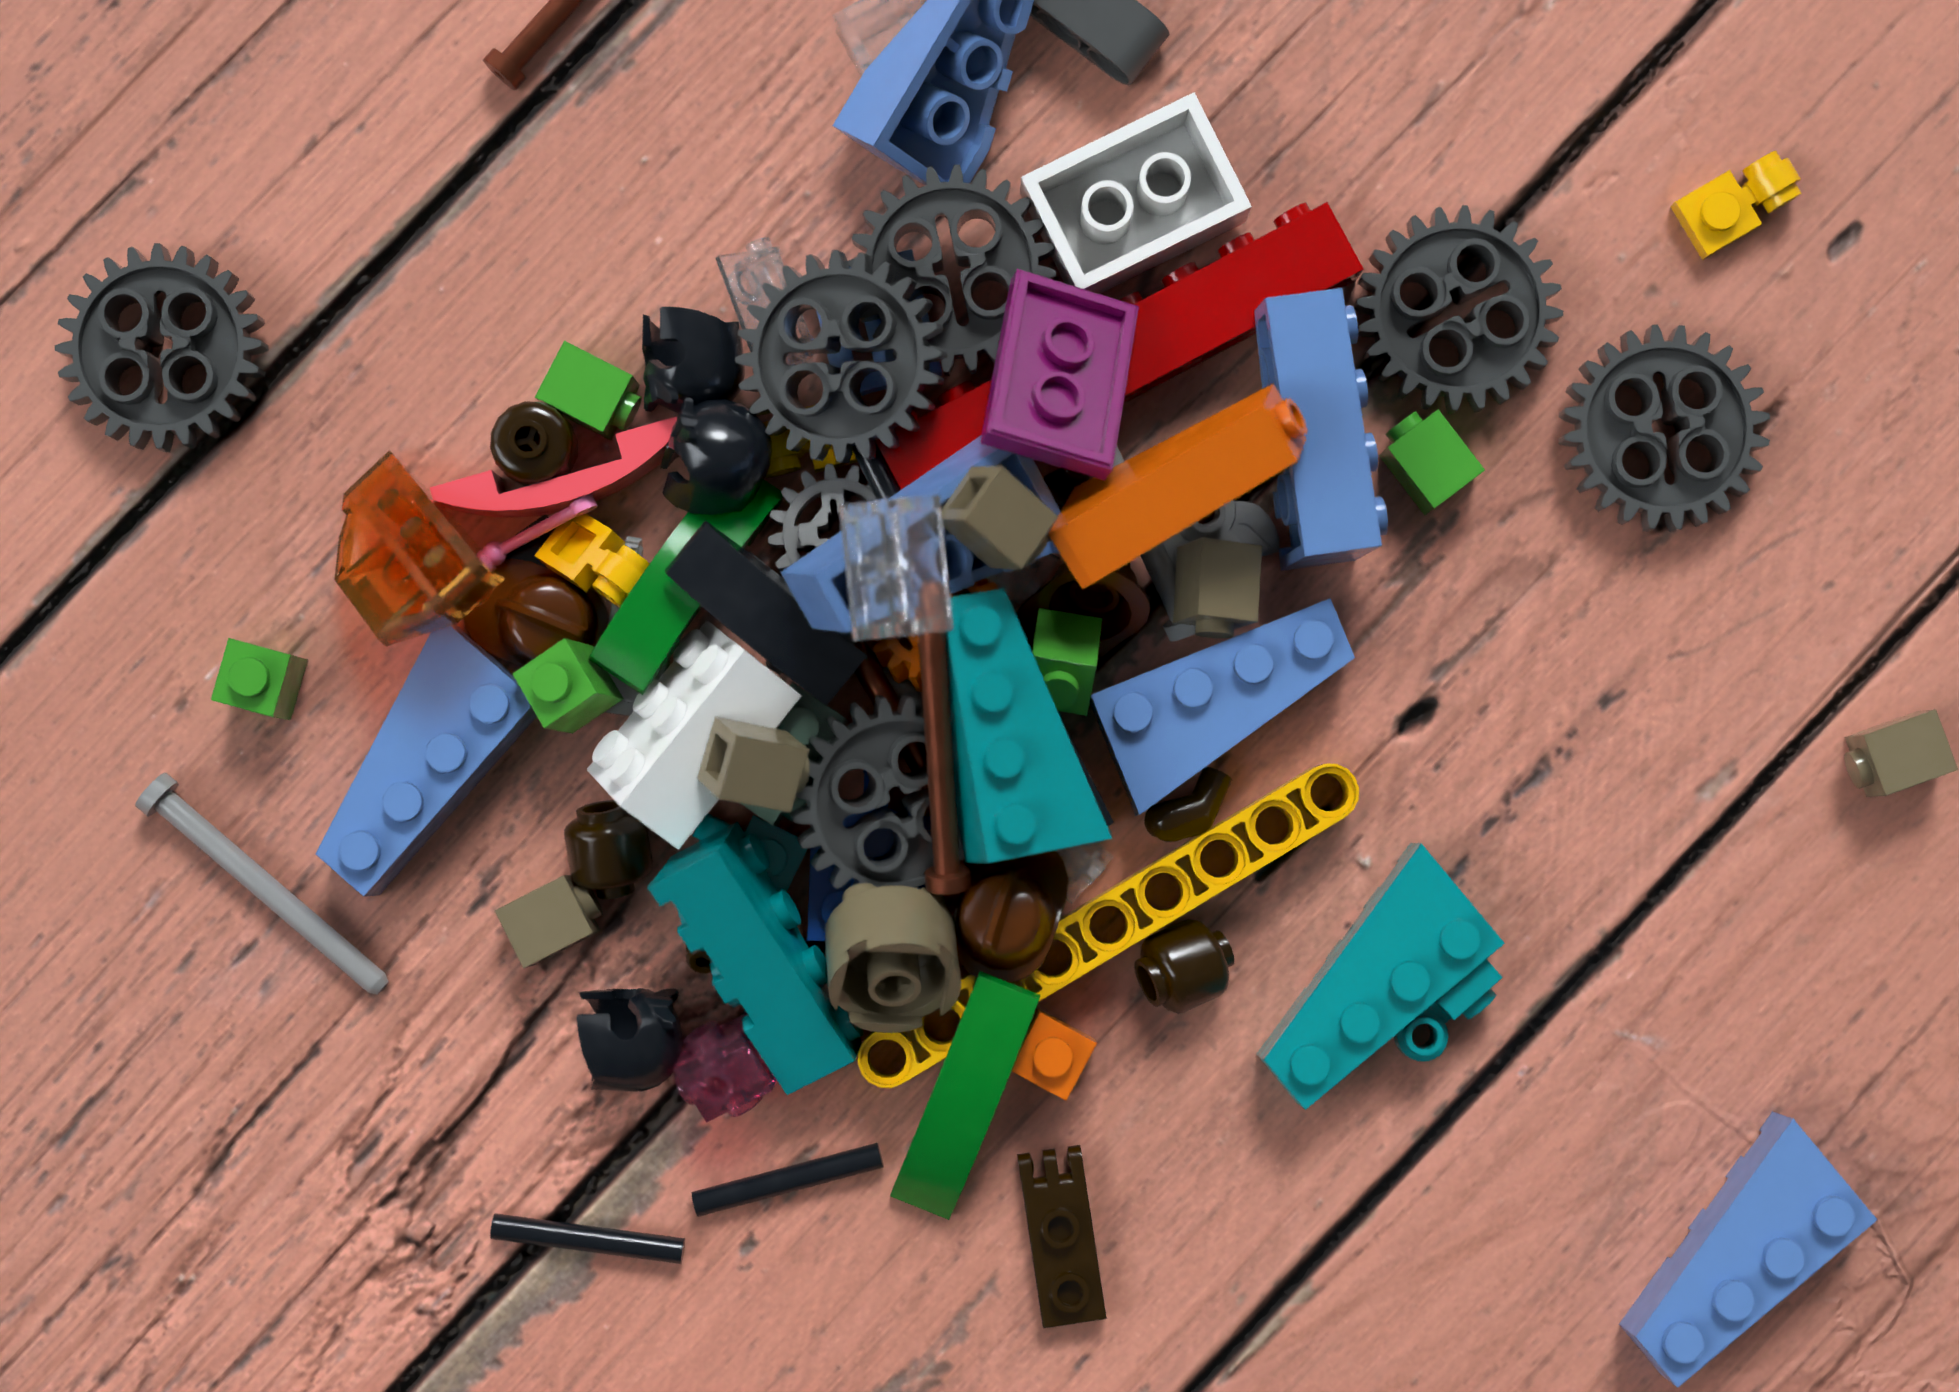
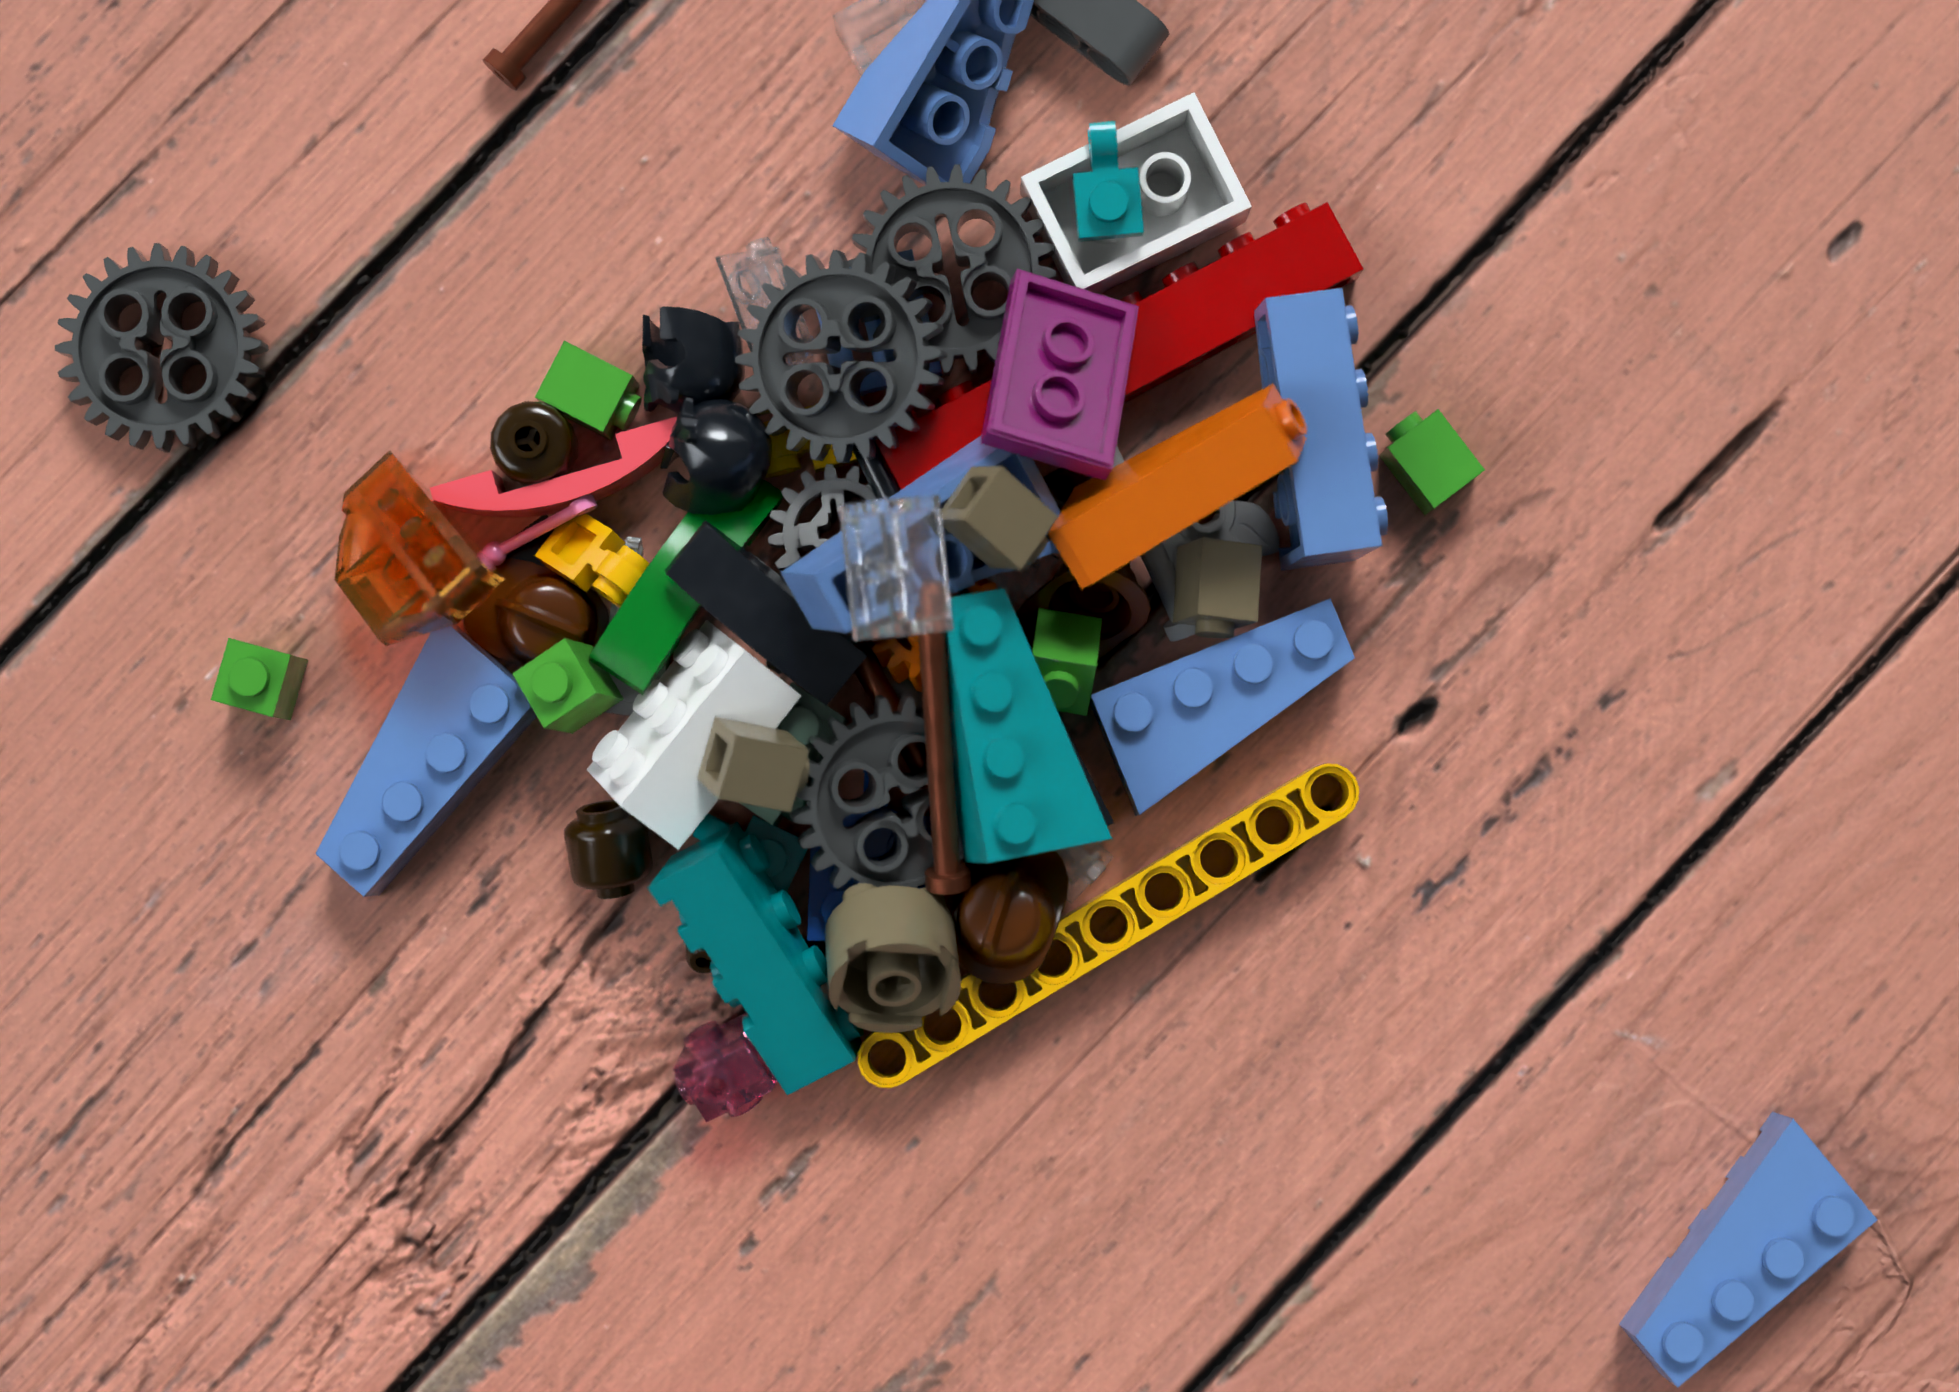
(161, 798): light grey bar -> none
(550, 919): dark tan brick -> none
(587, 1238): black bar -> none
(630, 1038): black helmet -> none
(787, 1179): black bar -> none
(965, 1095): green slope -> none
(1053, 1054): orange brick -> none
(1062, 1240): dark brown hinge -> none
(1107, 196): none -> teal plate
(1184, 966): dark brown head -> none
(1189, 814): dark brown arm -> none
(1385, 971): teal wedge -> none
(1431, 261): dark grey gear -> none
(1465, 998): teal plate -> none
(1721, 425): dark grey gear -> none
(1724, 211): yellow plate -> none
(1899, 754): dark tan brick -> none

